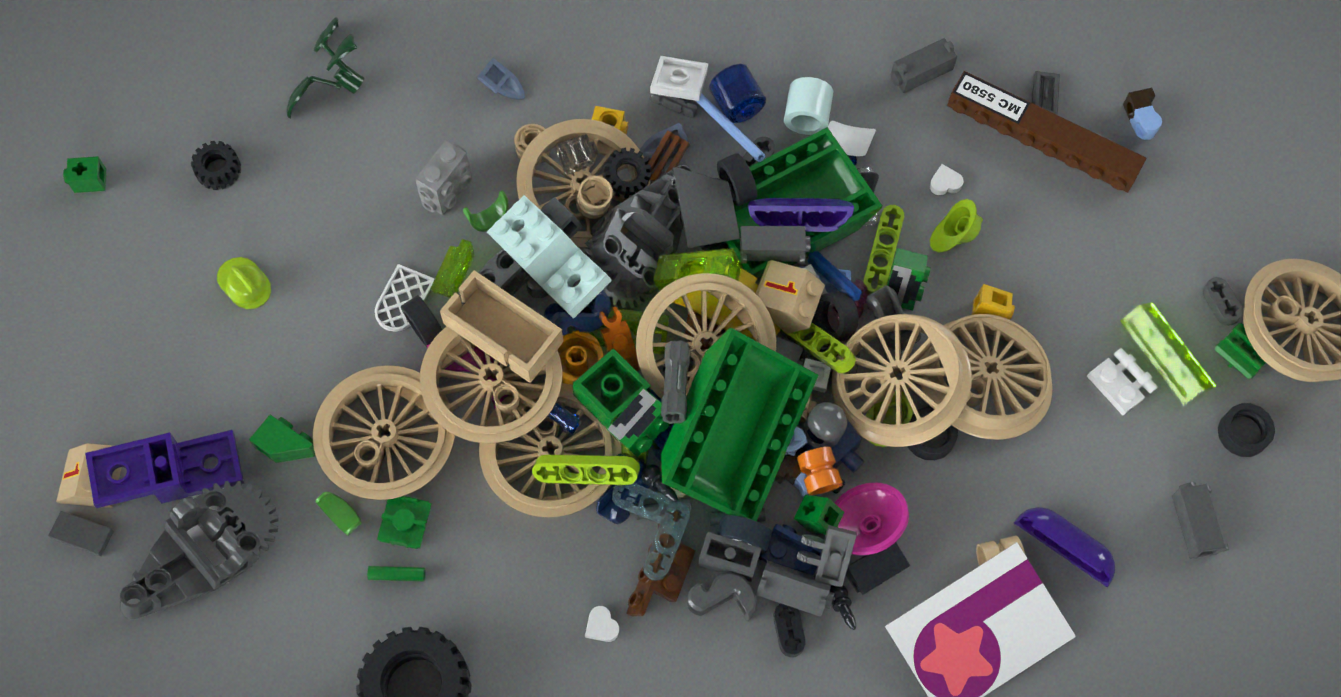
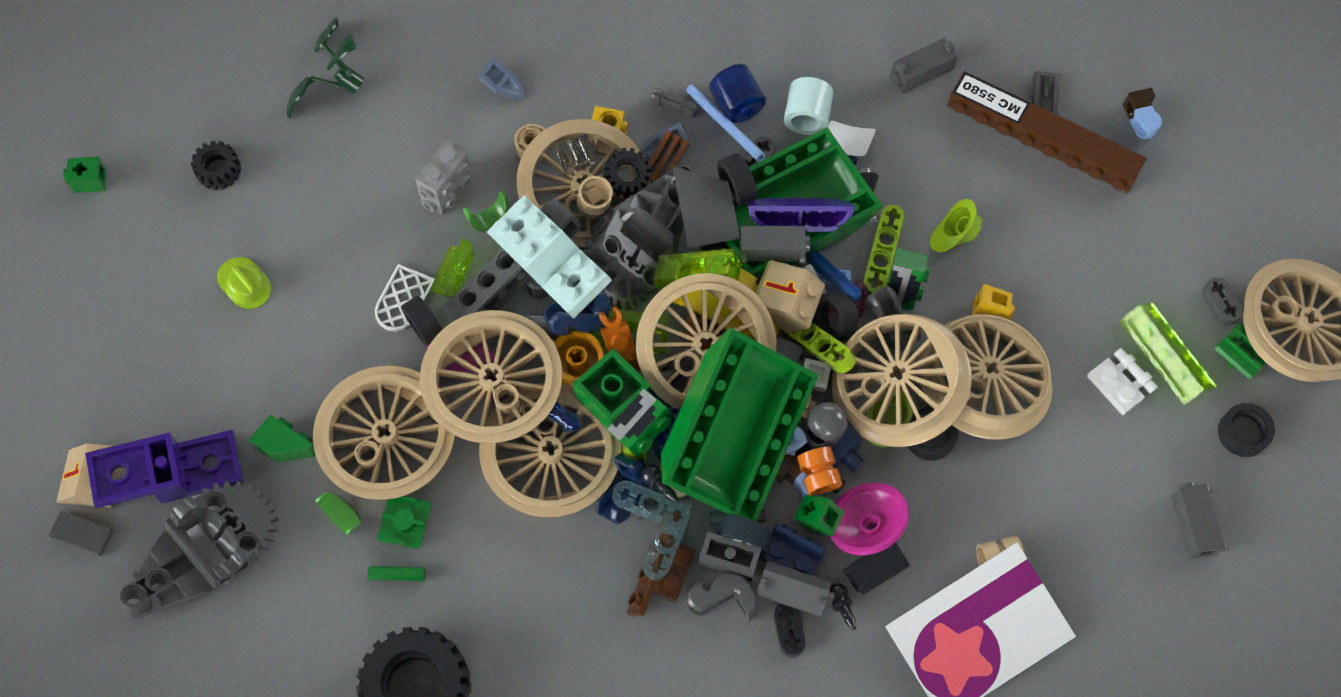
(502, 326): tan piece -> none
(586, 473): lime beam -> none
(601, 626): white tile -> none
(674, 398): dark grey axle -> none
(679, 78): white tile -> none
(834, 556): dark grey hinge -> none
(946, 181): white tile -> none
(1069, 542): dark purple brick -> none

